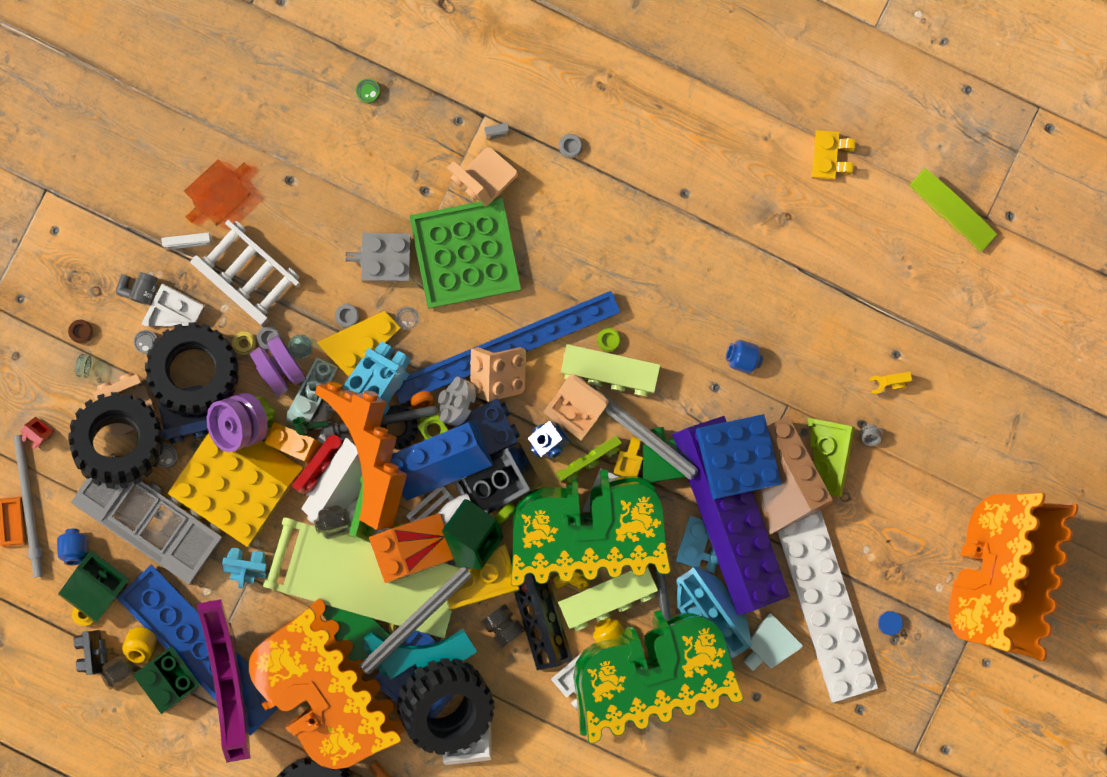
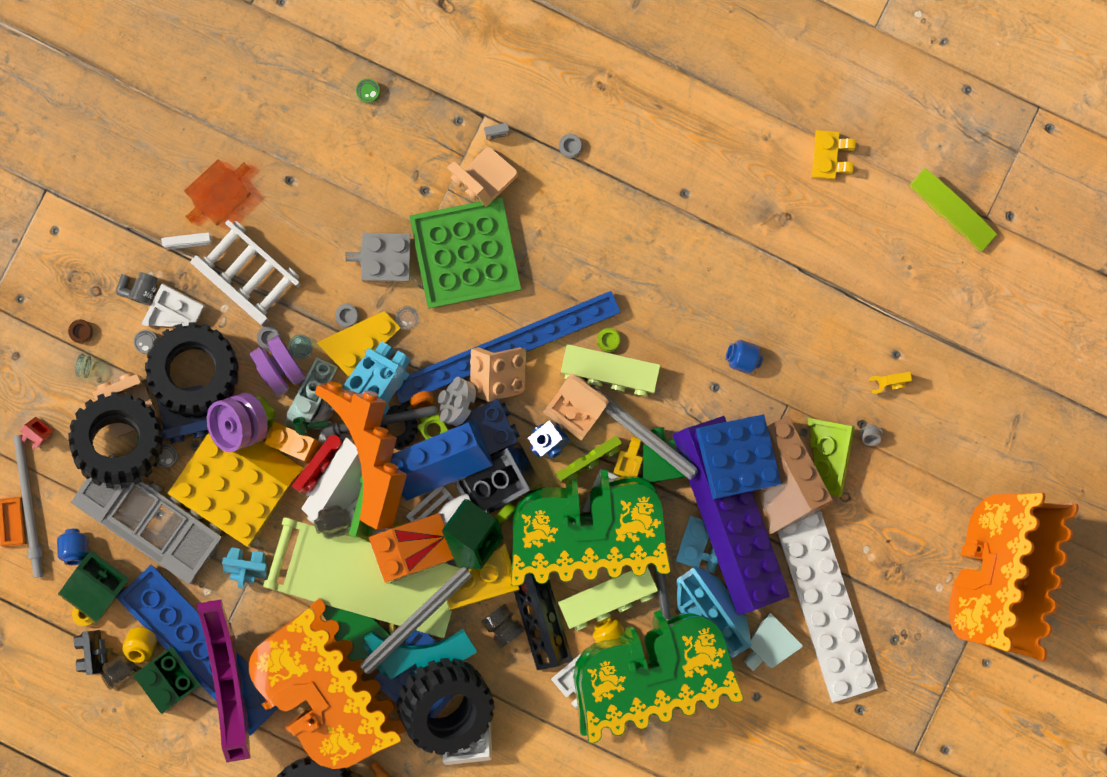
(238, 338): light yellow plate -> none
(578, 581): yellow arm -> none
(890, 623): blue tile -> none

